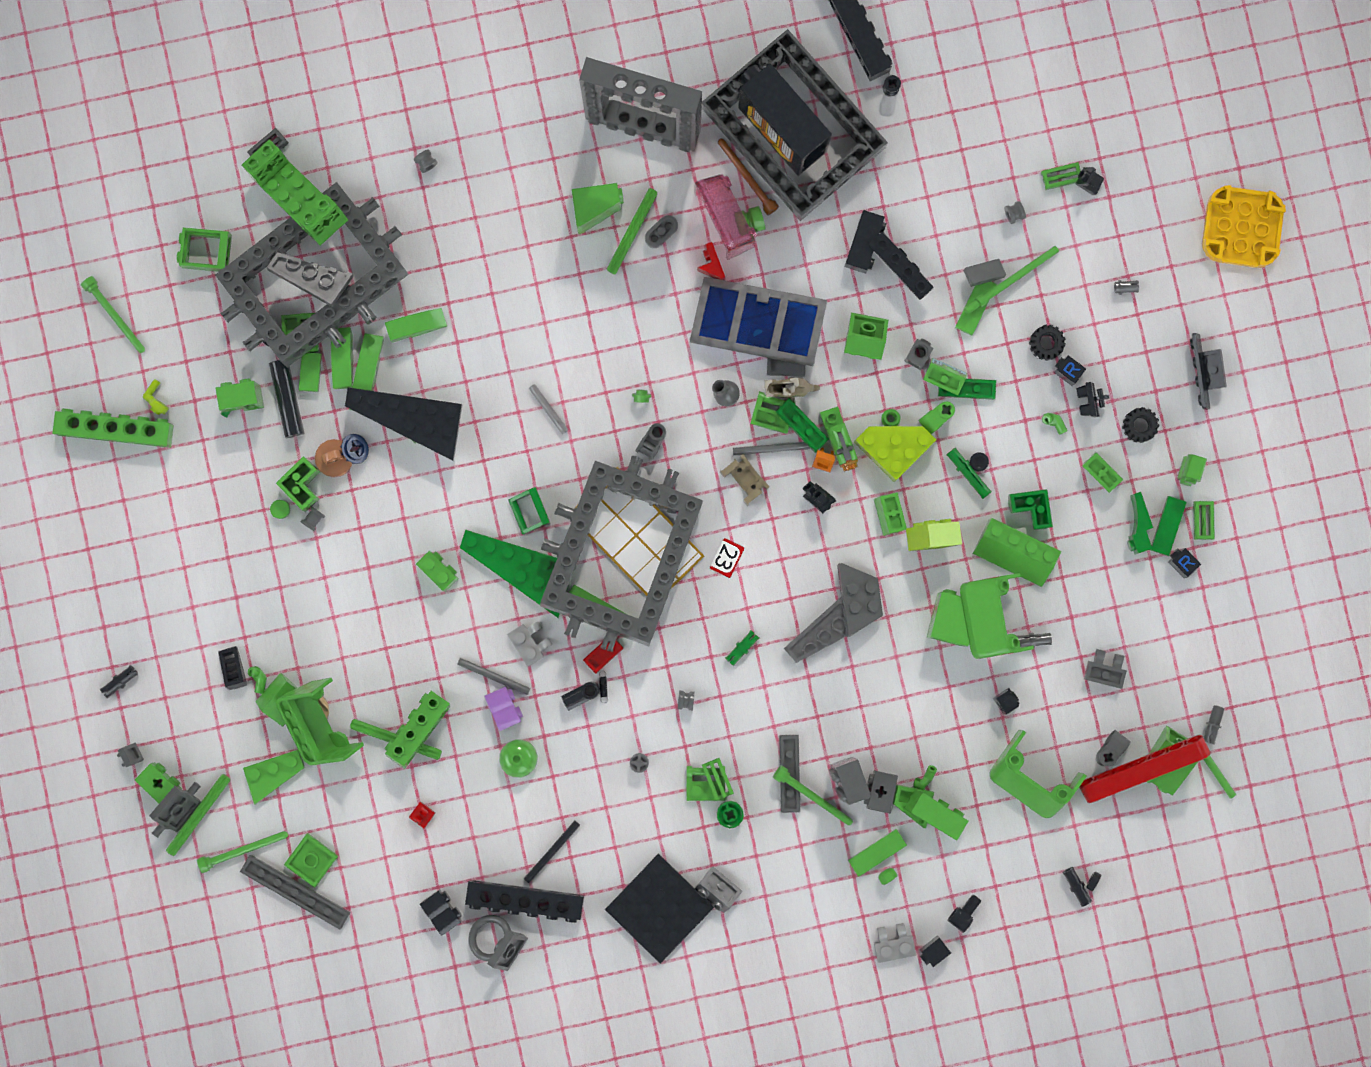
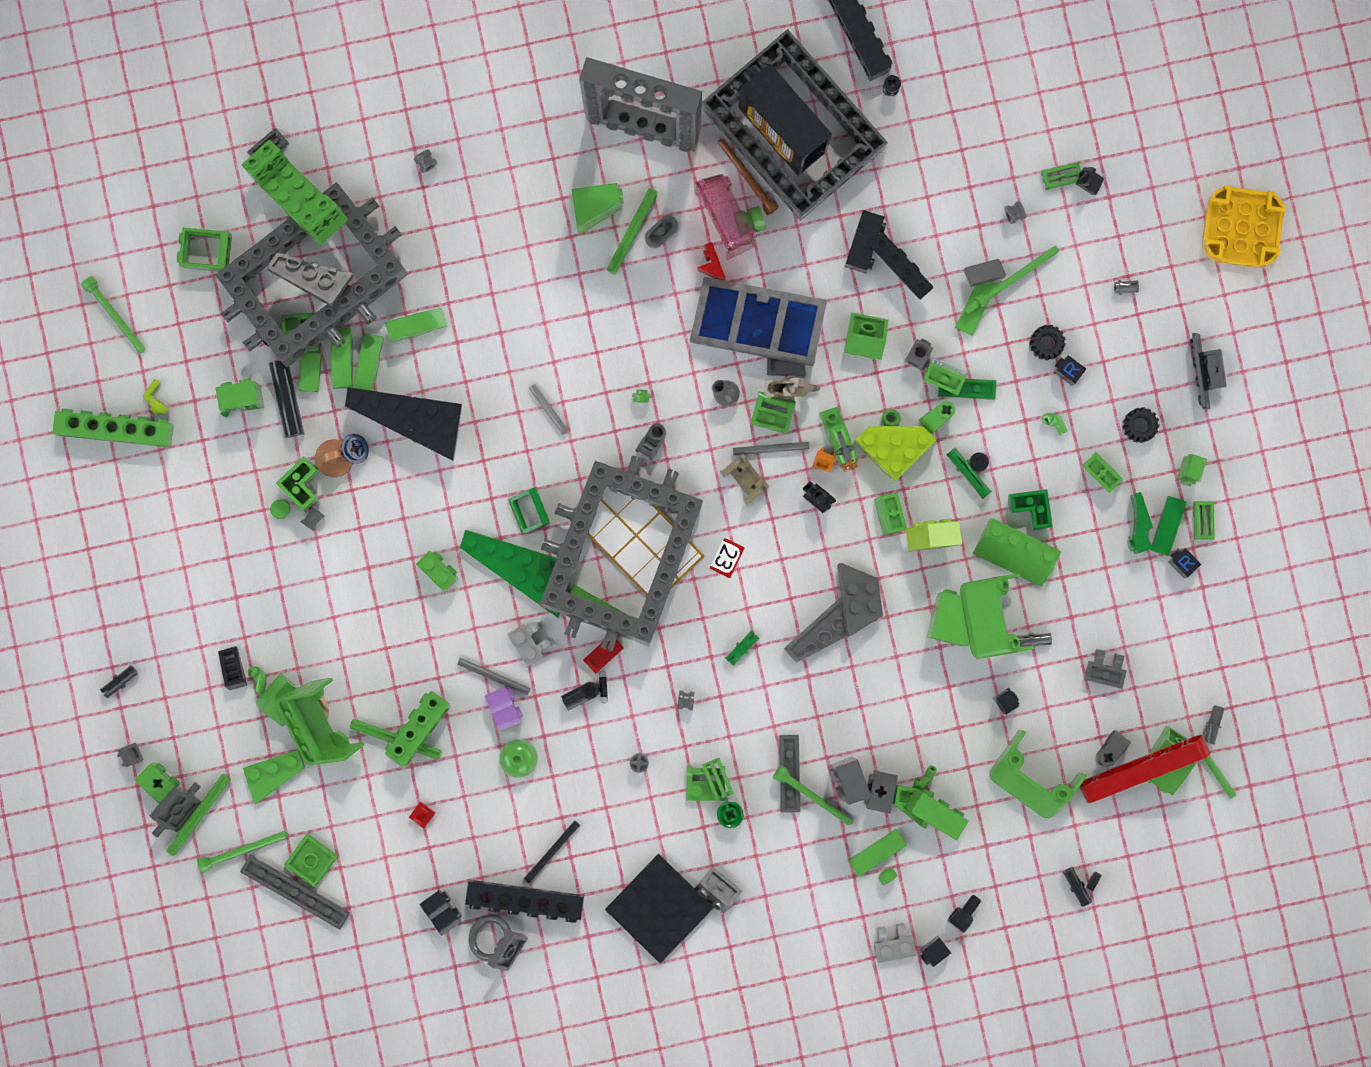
(801, 425): green tile -> none
(1089, 391): black hips -> none

